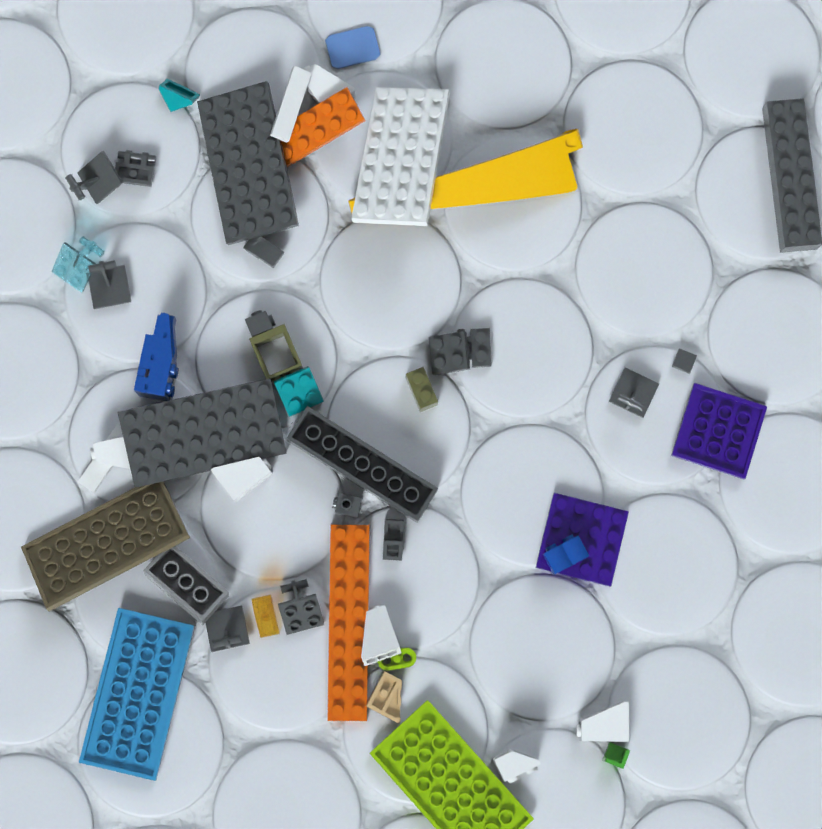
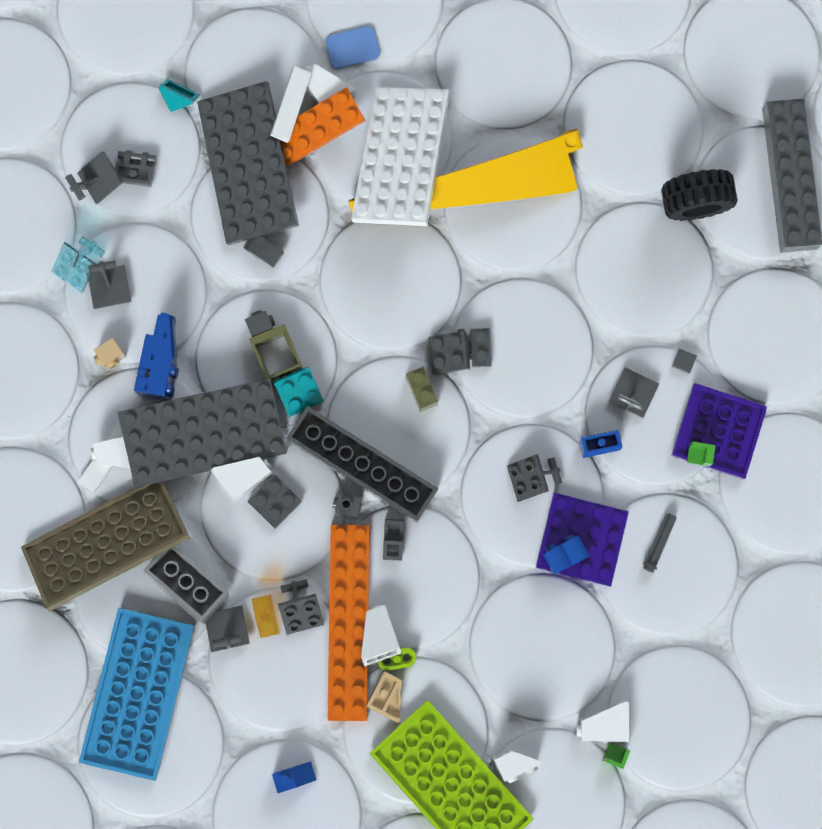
(108, 354): none -> tan brick
(274, 501): none -> dark grey plate
(294, 777): none -> blue slope
(529, 478): none -> dark grey plate
(600, 444): none -> blue brick
(659, 543): none -> dark grey axle
(699, 194): none -> black tyre
(700, 453): none -> bright green panel

